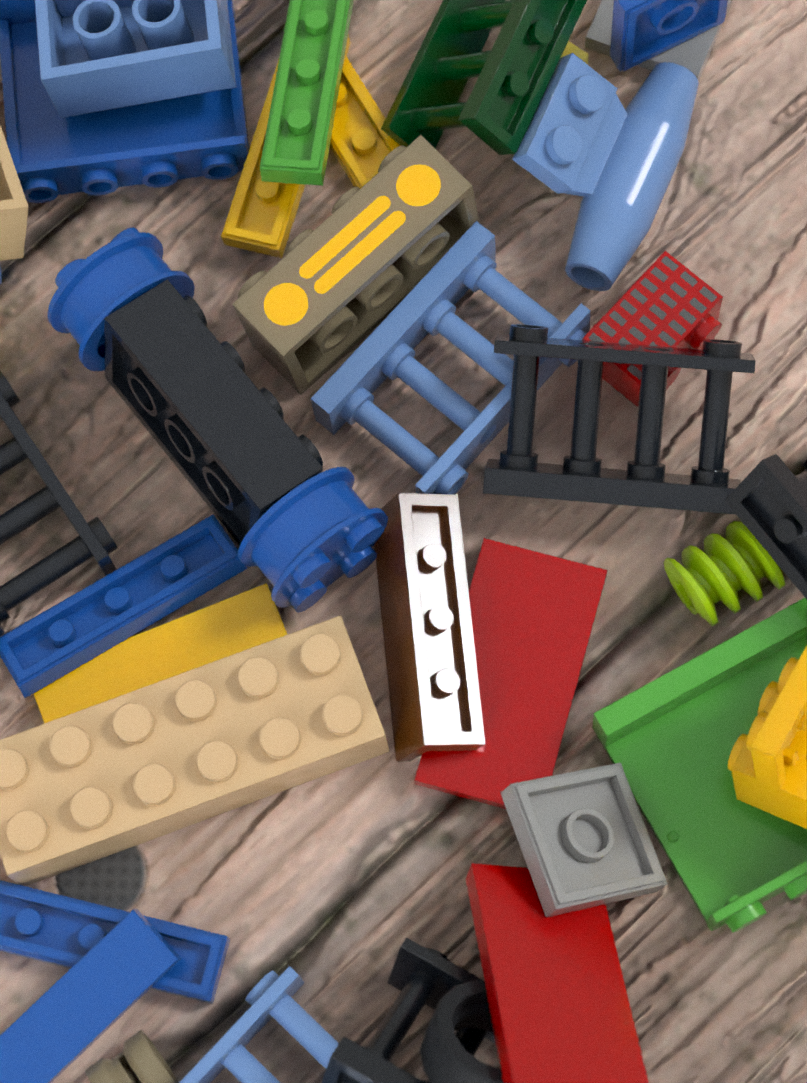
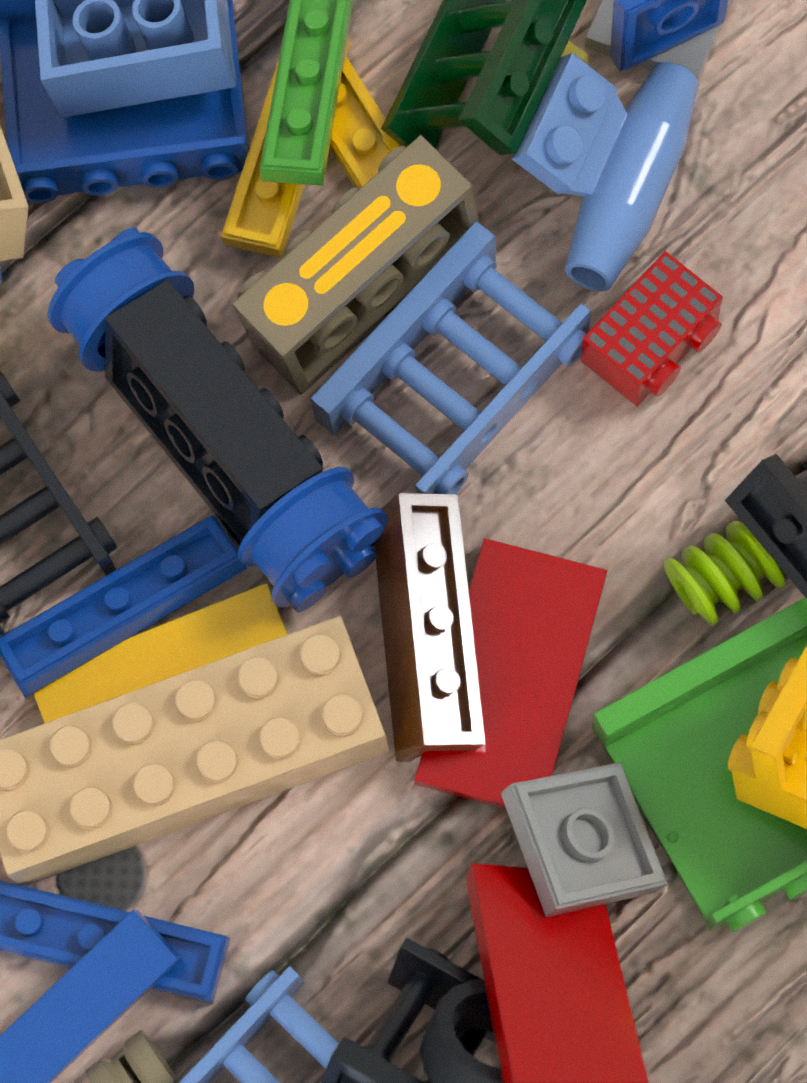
(581, 473): black fence -> none

